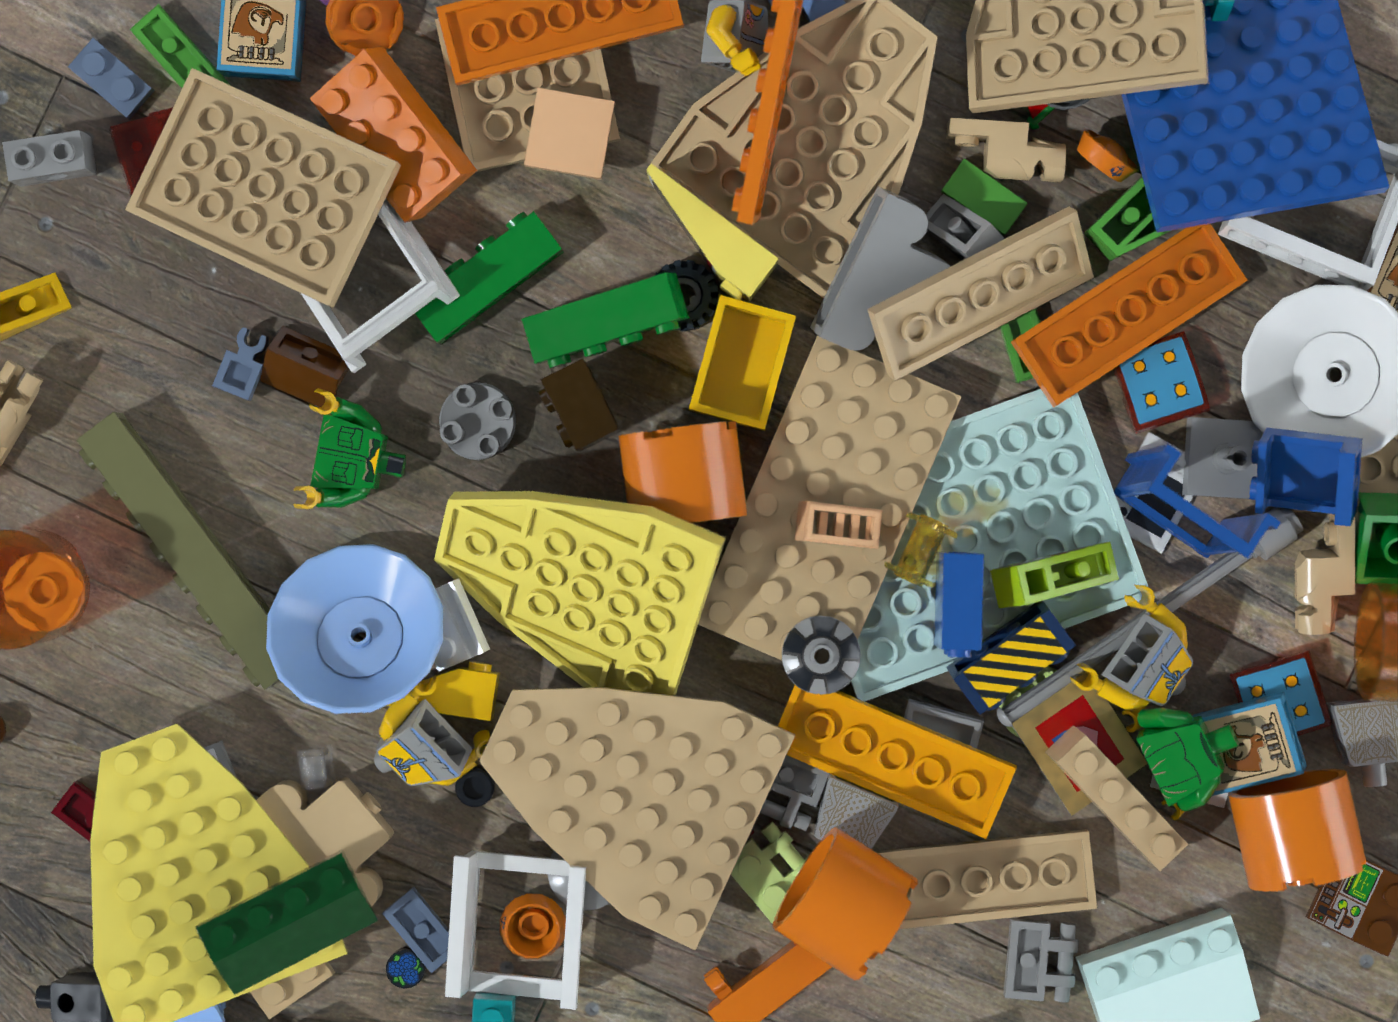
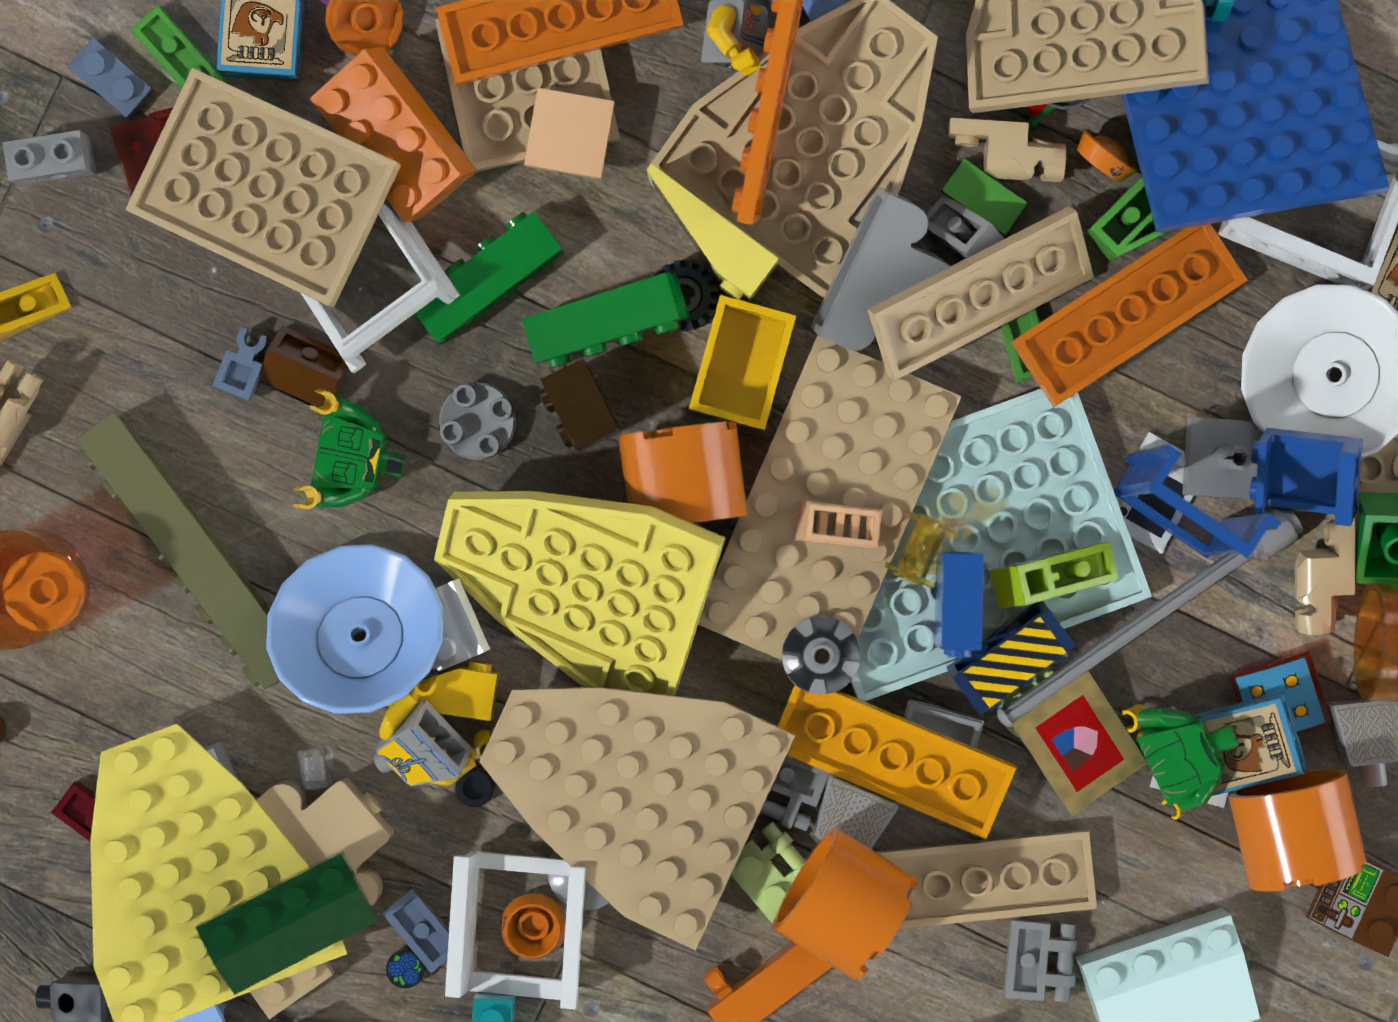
(1116, 798): tan brick -> none
(1148, 663): torso -> none
(1162, 384): dark azure slope -> none

